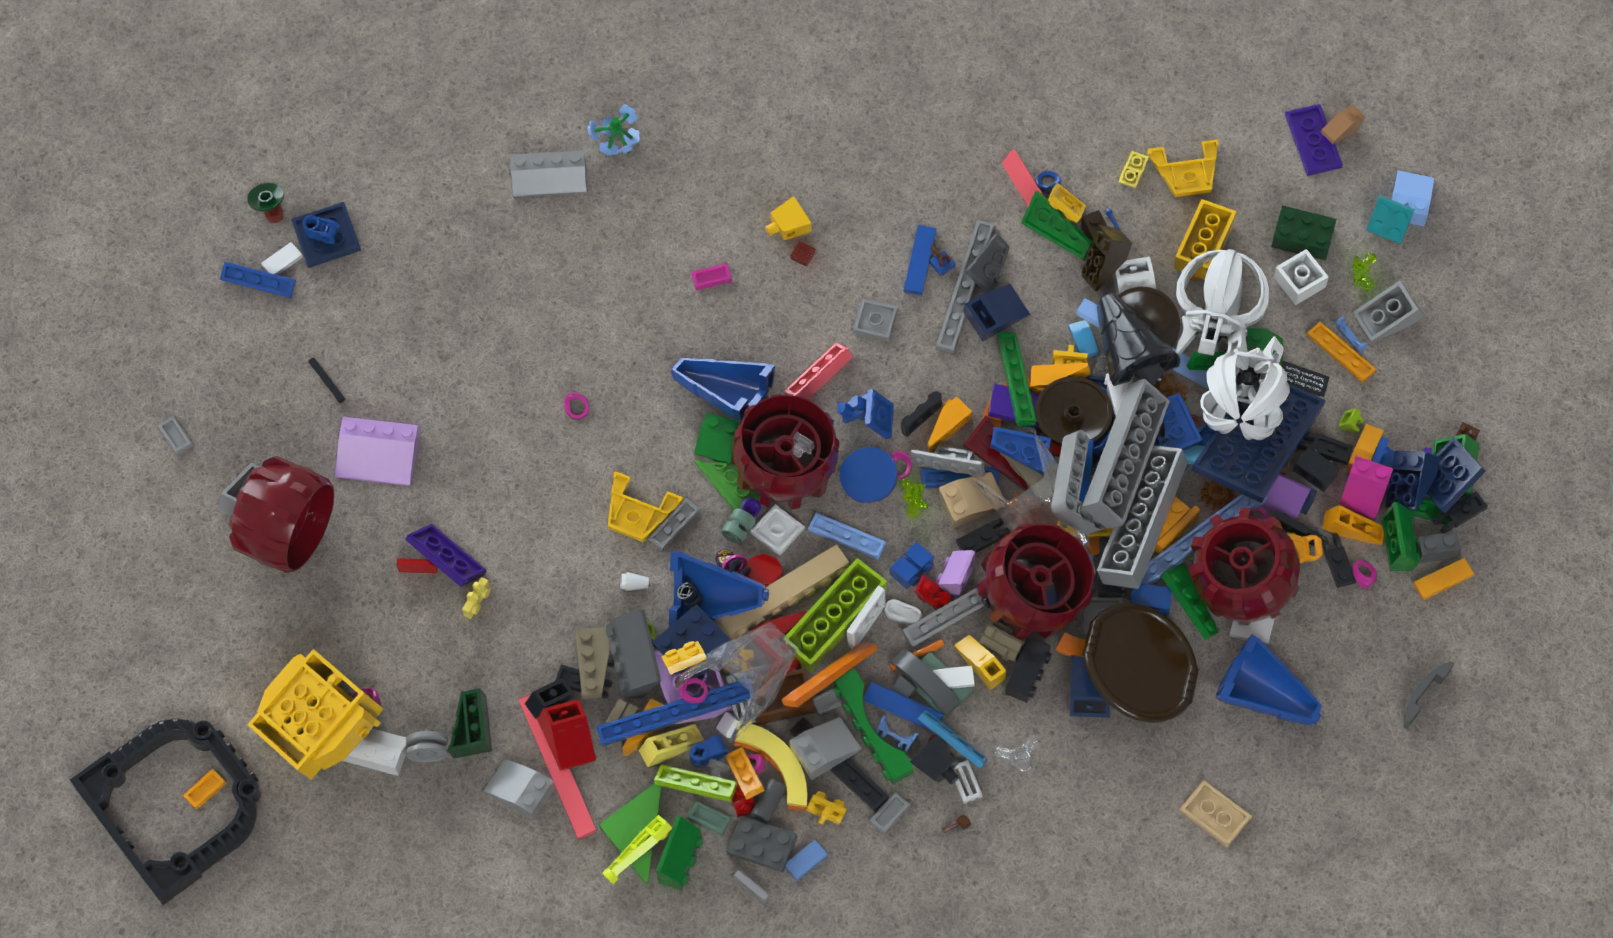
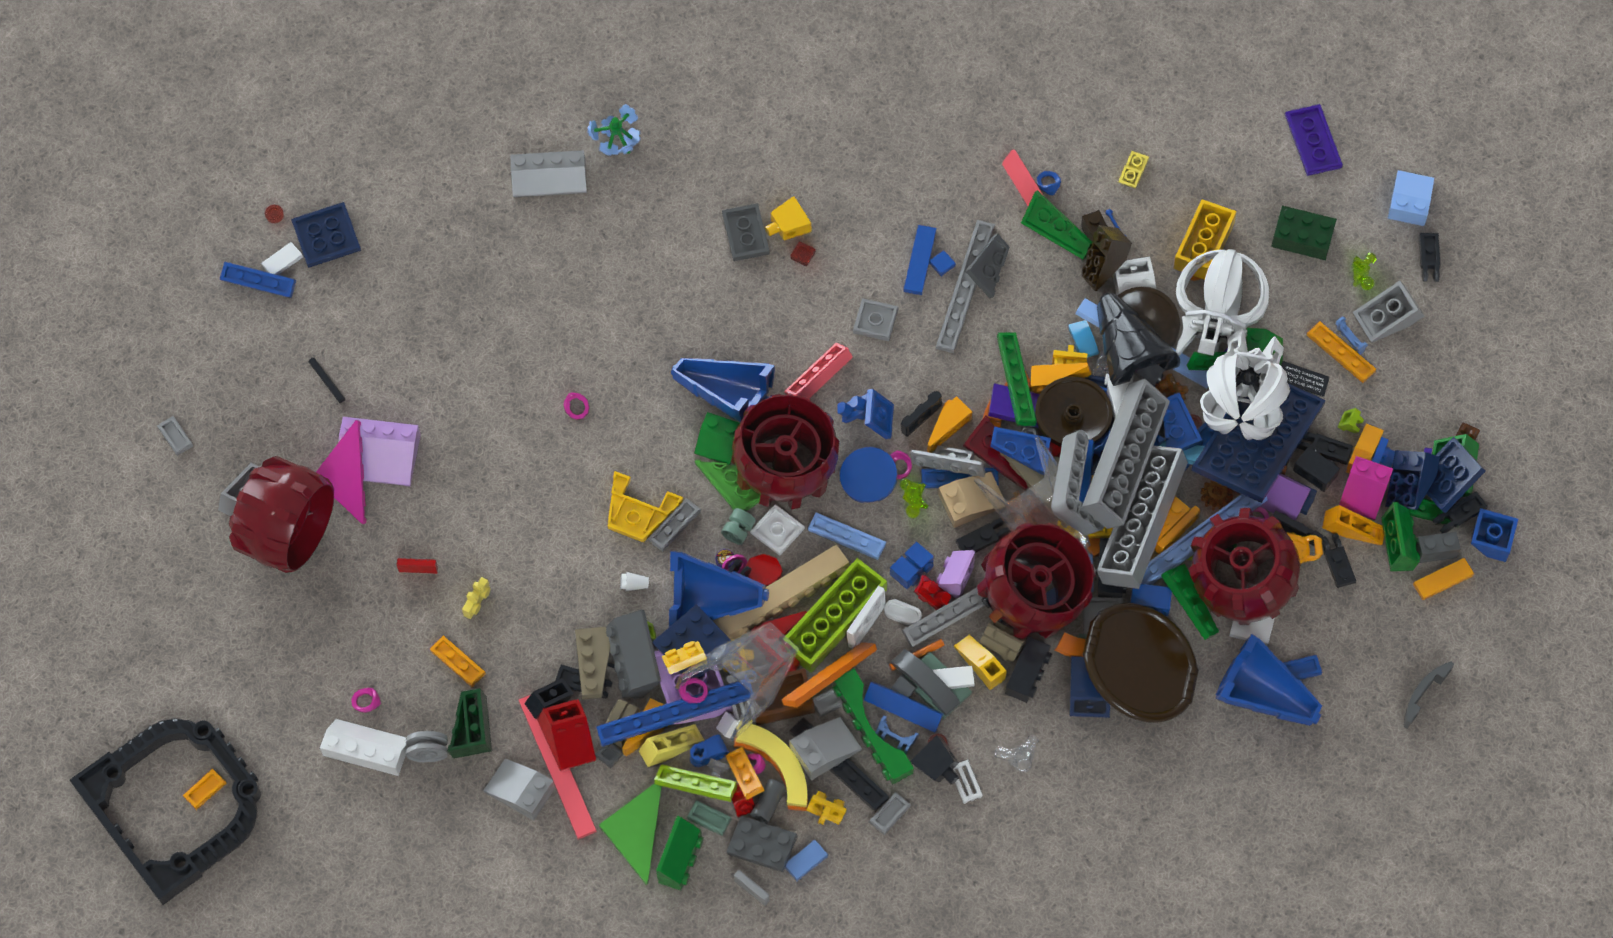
(265, 197): dark green dish -> none
(324, 228): blue piece -> none
(329, 727): yellow piece -> none
(346, 472): none -> dark pink tile
(446, 555): dark purple tile -> none
(457, 661): none -> light orange tile
(609, 755): none -> dark grey tile
(657, 830): neon yellow plate -> none
(689, 595): black wheel -> none
(711, 276): dark pink tile -> none
(745, 232): none -> dark grey plate
(751, 506): dark purple tile -> none
(802, 445): clear tile -> none
(941, 257): reddish brown hand -> none
(952, 739): dark azure tile -> none
(962, 820): reddish brown hand -> none
(995, 311): dark blue slope -> none
(1067, 203): yellow plate -> none
(1188, 176): yellow wing -> none
(1215, 813): tan tile -> none
(1301, 277): white brick -> none
(1304, 667): none -> blue tile
(1343, 124): medium nougat slope -> none
(1364, 582): dark pink piece -> none
(1390, 219): teal plate -> none
(1429, 255): none -> black hinge
(1494, 534): none -> blue slope

